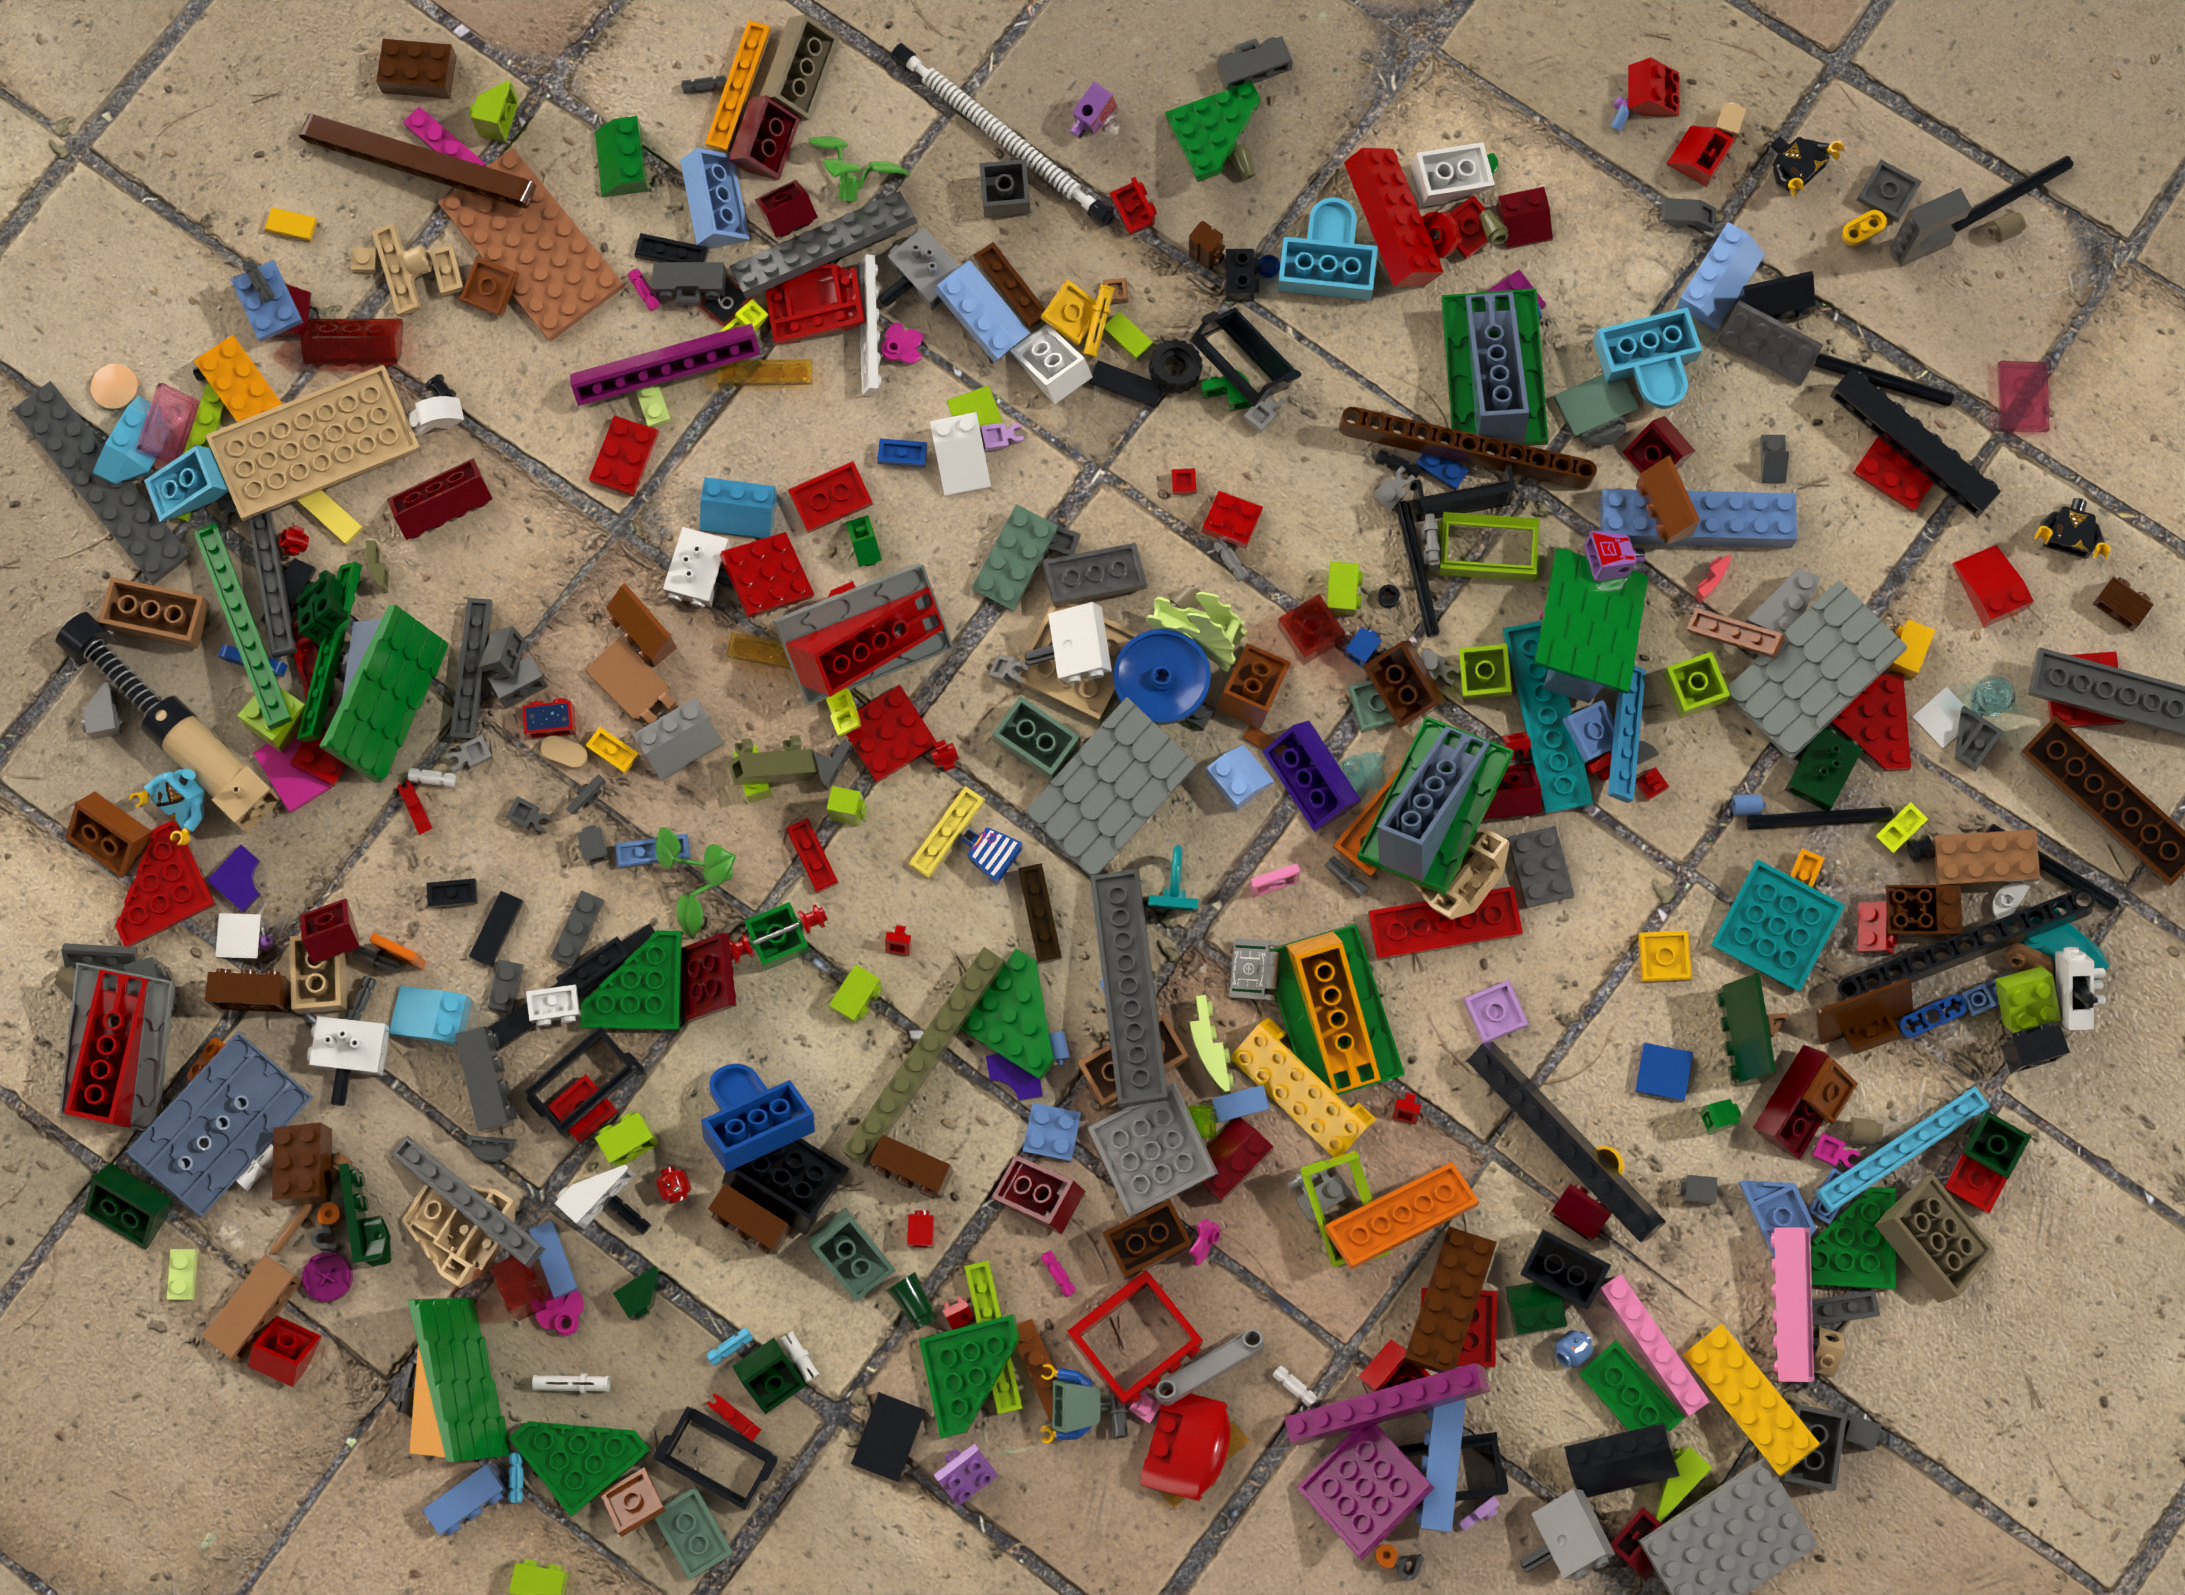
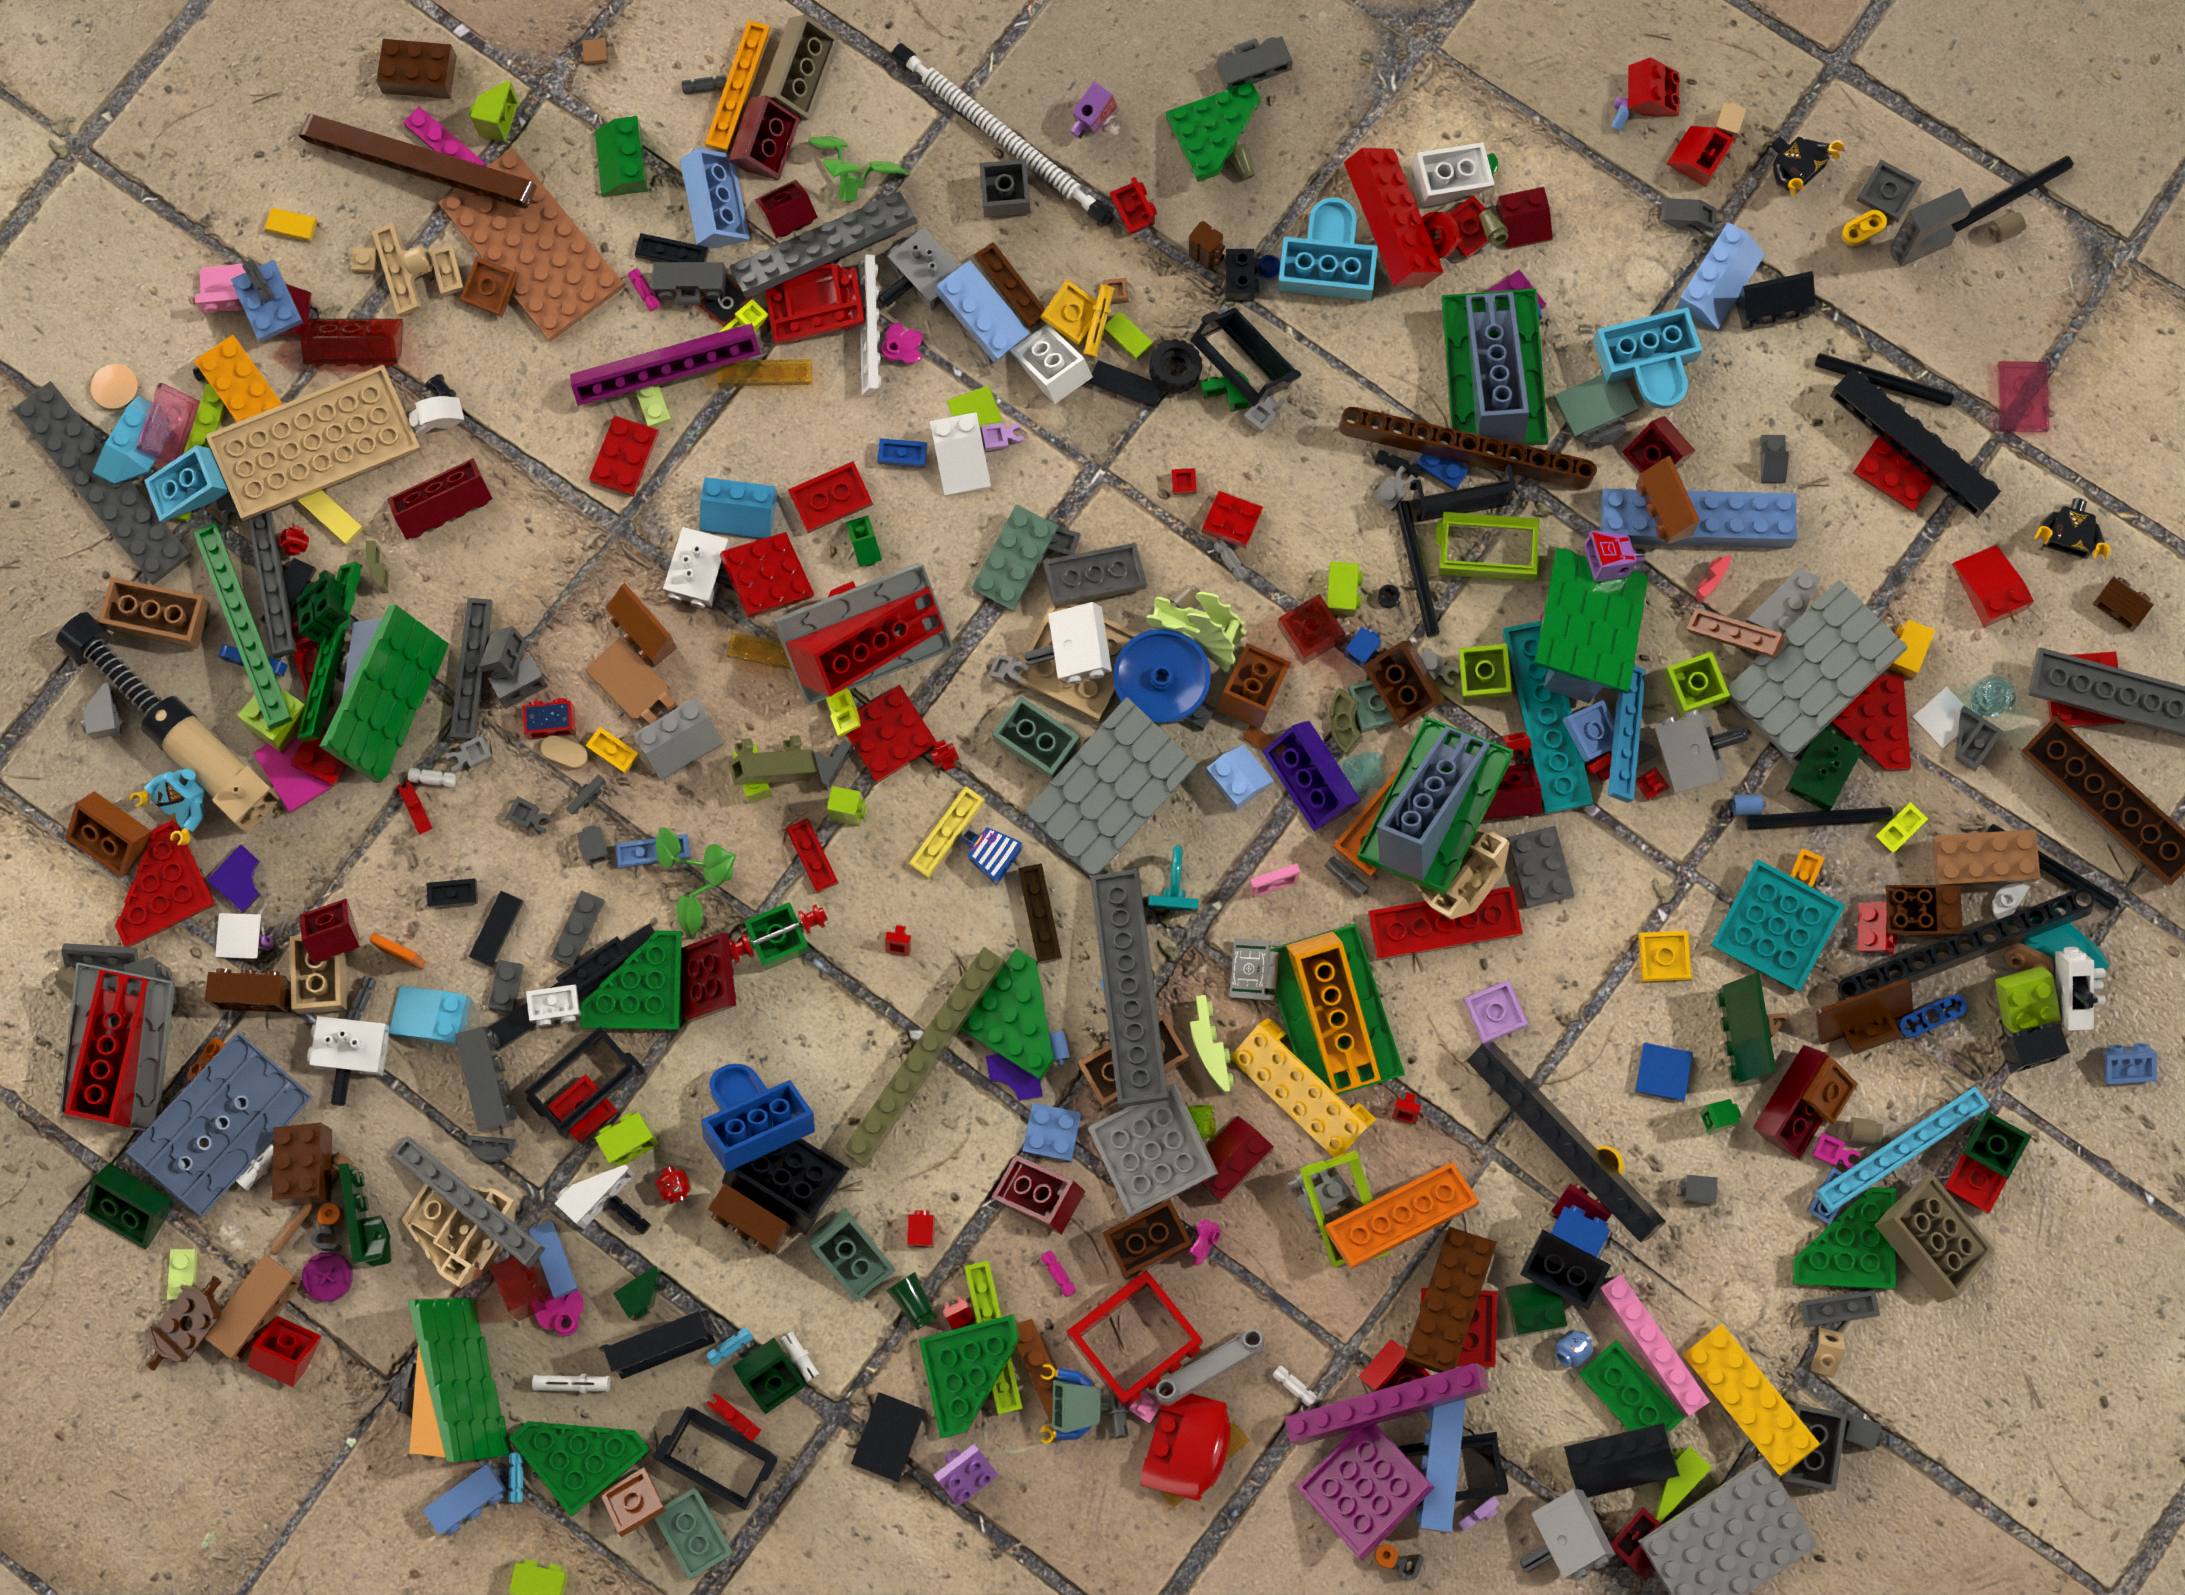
(170, 1335): none -> reddish brown plate
(217, 289): none -> bright pink bracket
(376, 959): dark grey axle -> none
(595, 51): none -> medium nougat tile
(659, 1344): none -> black piece
(856, 994): lime brick -> none
(911, 1167): reddish brown brick -> none
(1241, 1103): medium blue slope -> none
(1343, 721): none -> olive tile
(1432, 549): light grey plate -> none
(1581, 1231): none -> blue slope
(1693, 749): none -> light grey piece
(1770, 342): flat silver plate -> none
(1776, 1207): medium blue wing -> none
(1793, 1305): bright pink brick -> none
(1920, 848): black wheel -> none
(1982, 997): medium blue slope -> none
(2129, 1064): none -> medium blue bracket

